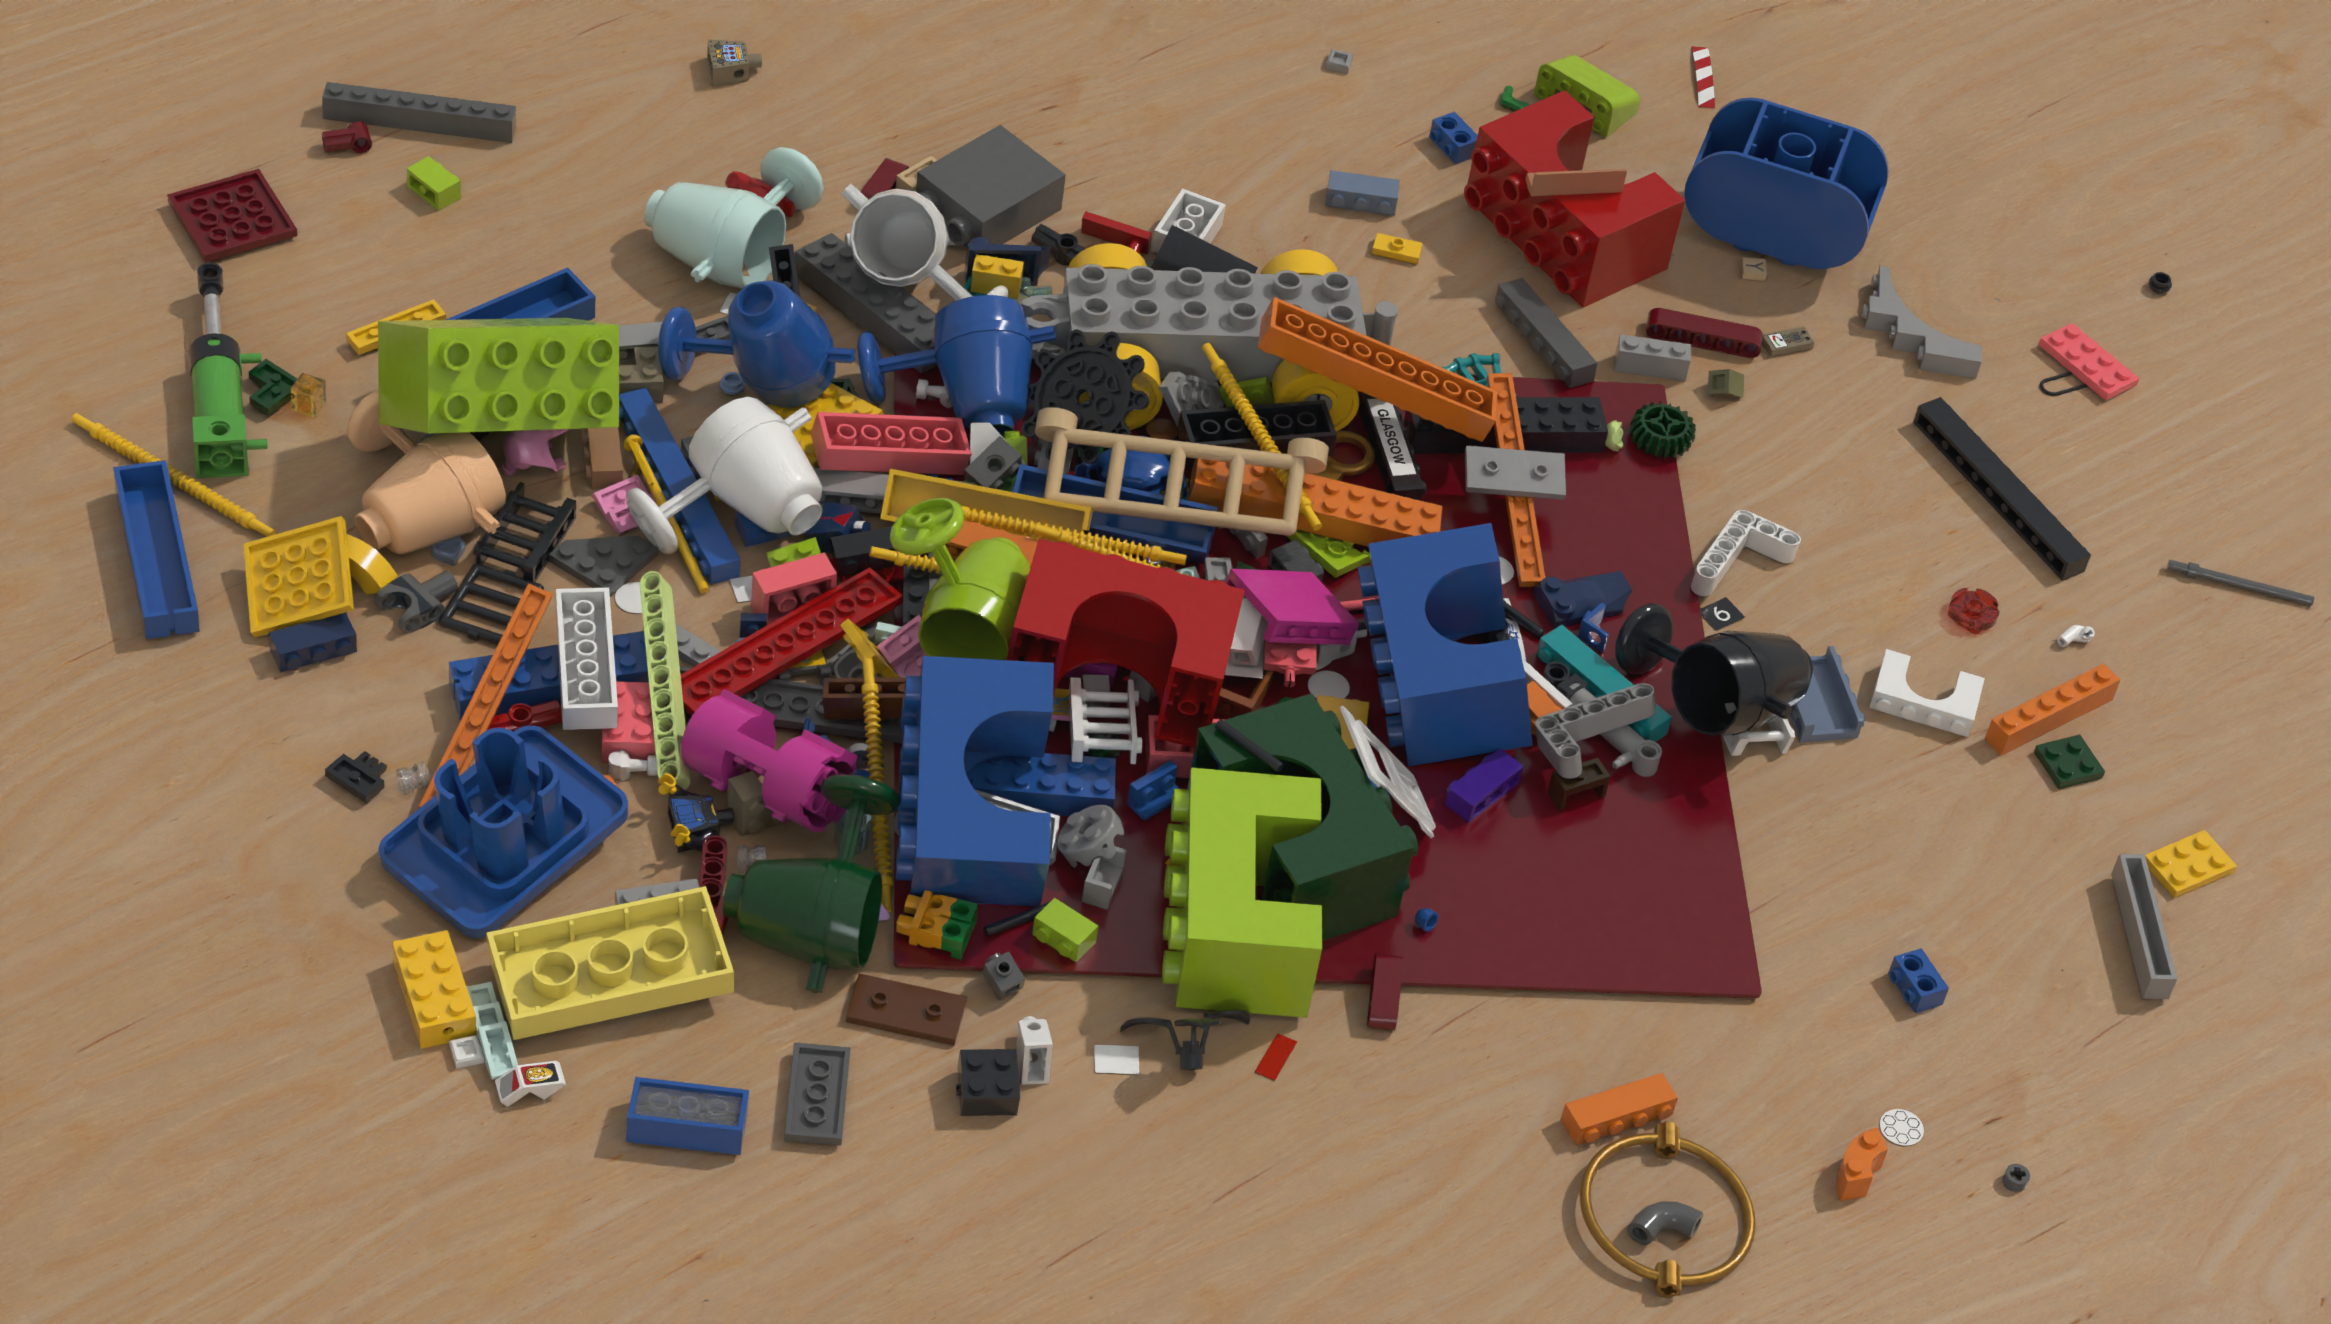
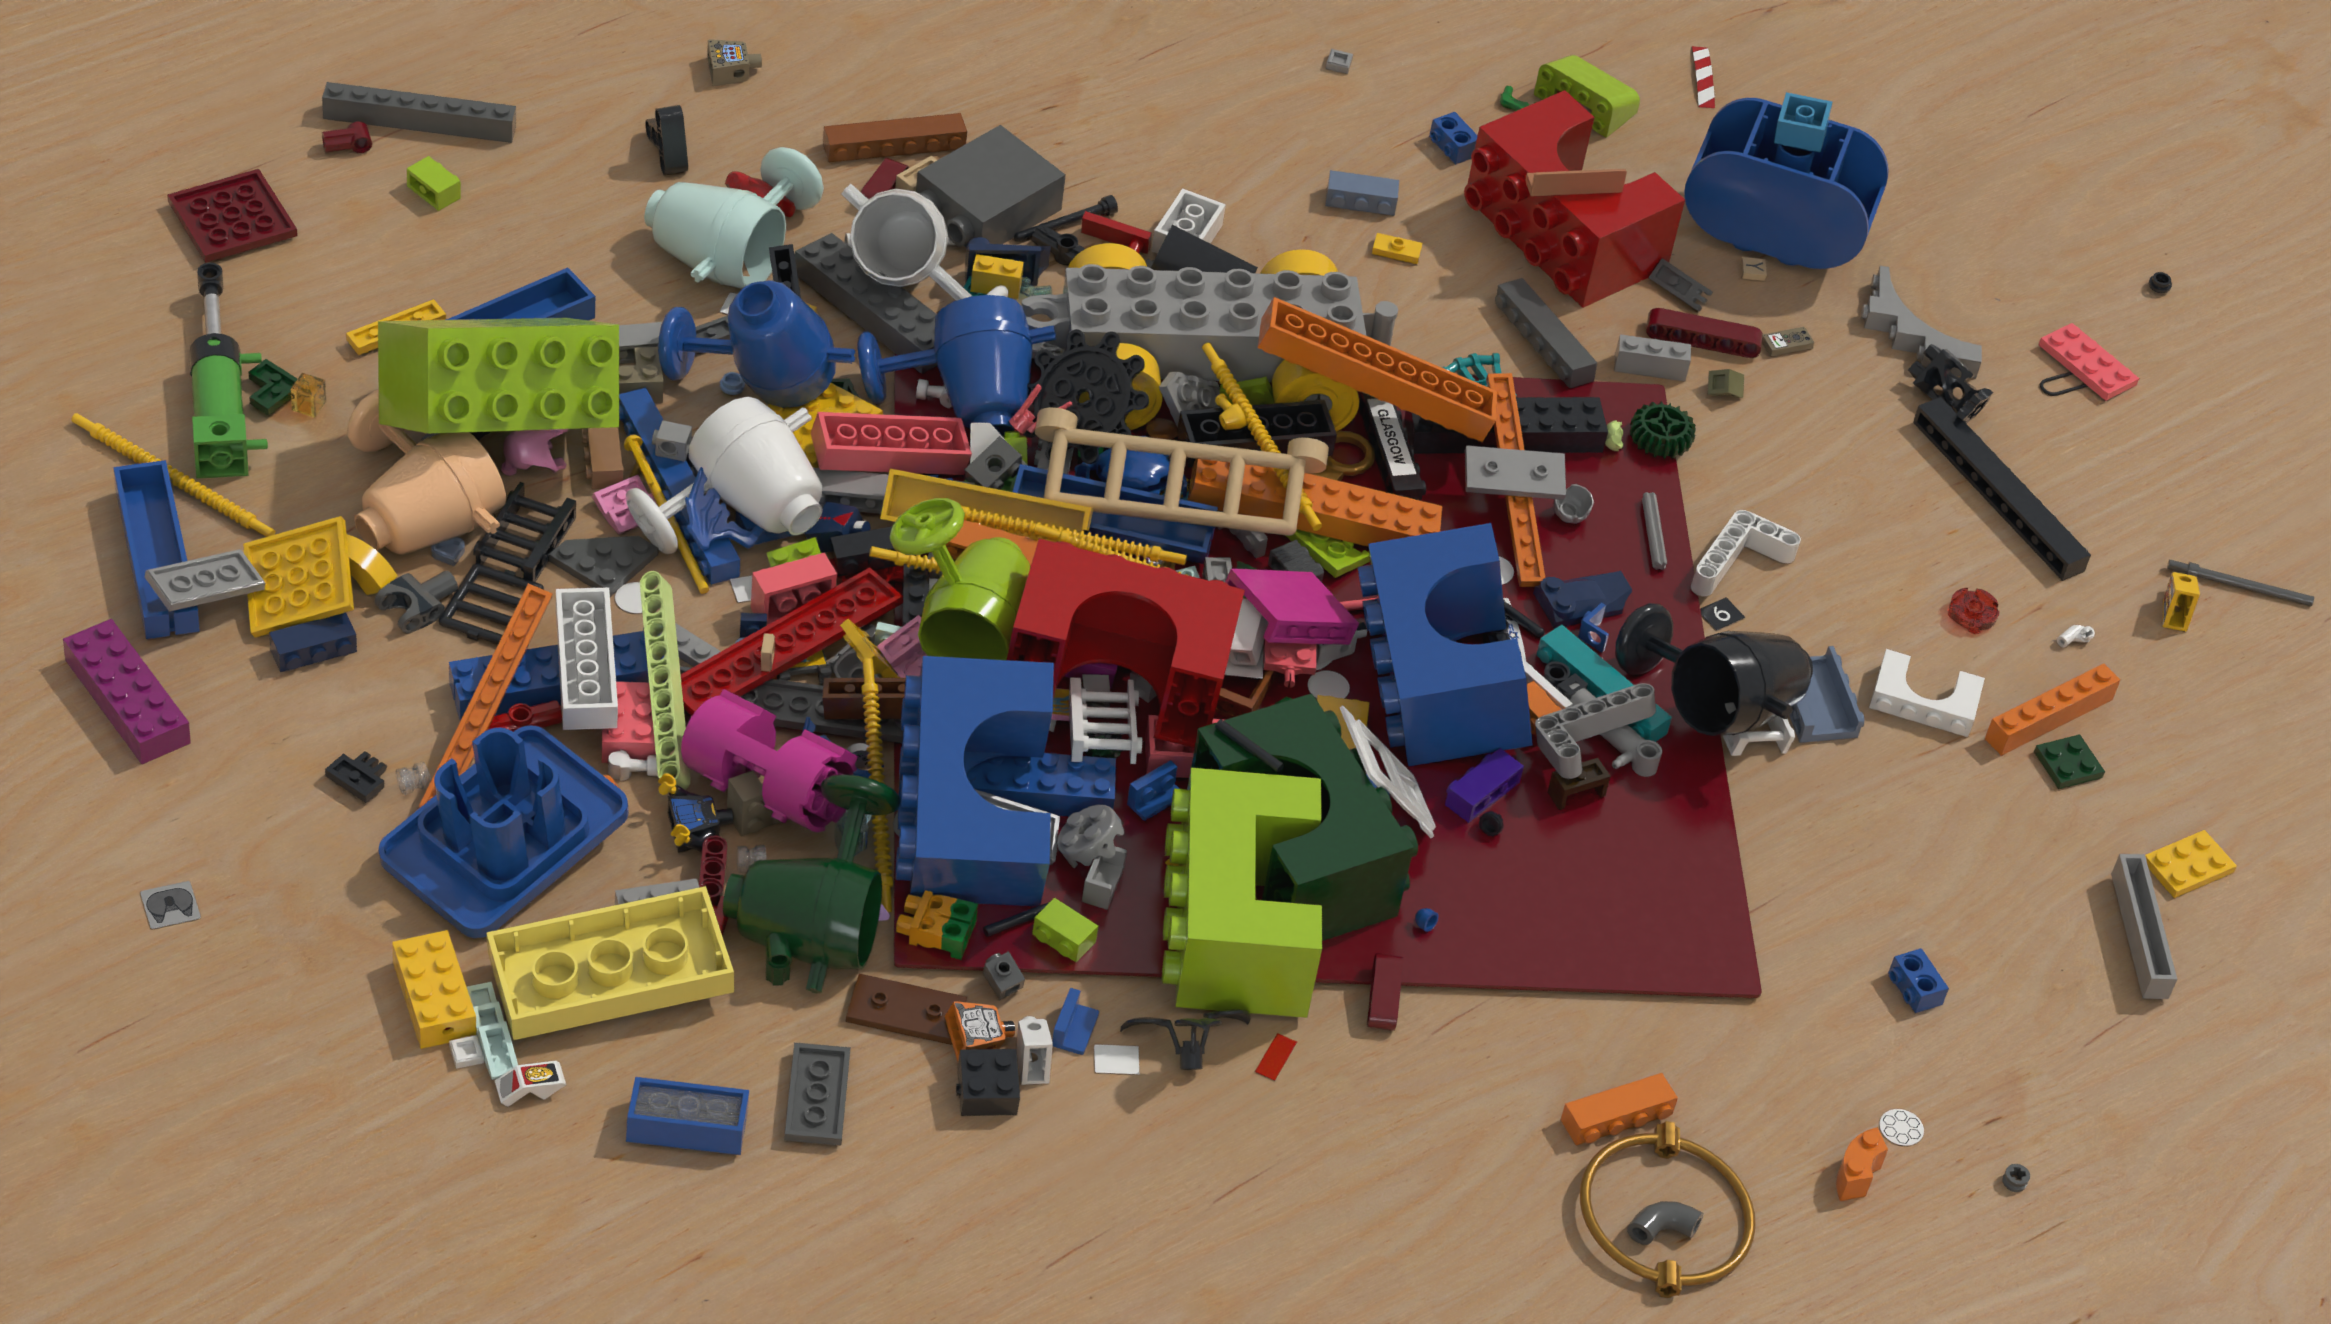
(126, 691): none -> magenta brick
(170, 904): none -> sticker
(204, 580): none -> light grey plate
(668, 135): none -> black beam
(672, 440): none -> light grey brick
(709, 518): none -> blue animal
(767, 652): none -> tan tile
(777, 959): none -> dark green piece
(894, 137): none -> dark orange brick
(976, 1027): none -> torso
(1024, 418): none -> coral plant
(1074, 1024): none -> blue panel
(1107, 205): none -> black piece
(1233, 416): none -> yellow bar
(1491, 823): none -> black piece
(1575, 506): none -> light grey hair
(1654, 531): none -> light grey axle
(1679, 284): none -> dark grey hinge
(1803, 122): none -> dark azure brick
(1940, 374): none -> black hips
(2180, 592): none -> yellow torso

